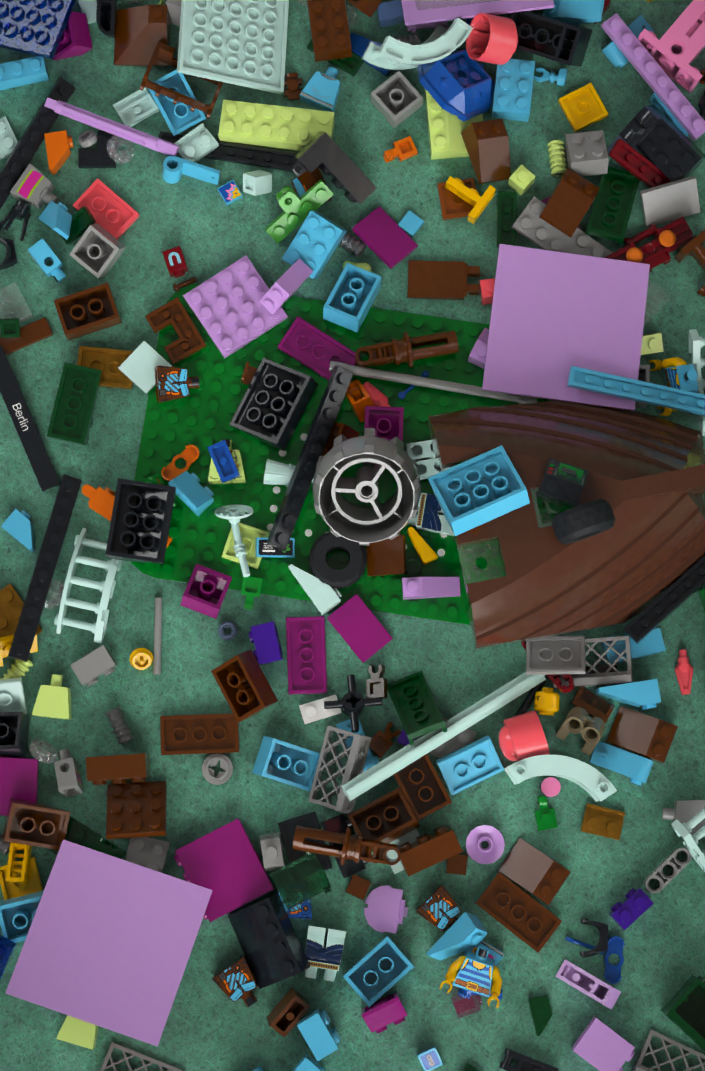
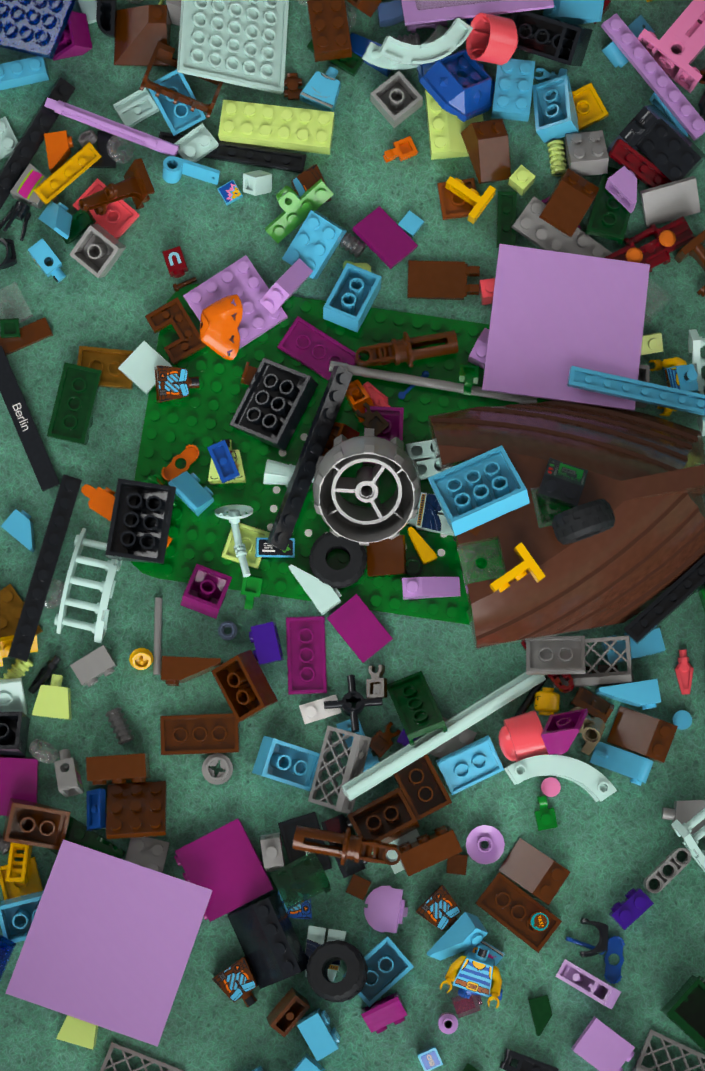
(44, 674): none -> black piece
(67, 173): none -> yellow tile
(87, 311): reddish brown brick -> none
(96, 809): none -> blue hinge
(136, 185): none -> reddish brown piece
(182, 669): none -> reddish brown slope
(219, 326): none -> orange piece
(318, 969): none -> black tyre
(331, 160): black hinge -> none
(373, 420): none -> dark brown plate
(443, 1018): none -> lavender brick
(469, 375): none -> green plate
(519, 571): none -> yellow bracket
(539, 921): none -> clear orange tile
(554, 109): none -> medium azure slope
(562, 730): none -> magenta slope
(602, 821): pearl gold plate -> none
(623, 187): none -> lavender slope
(682, 719): none -> medium azure tile

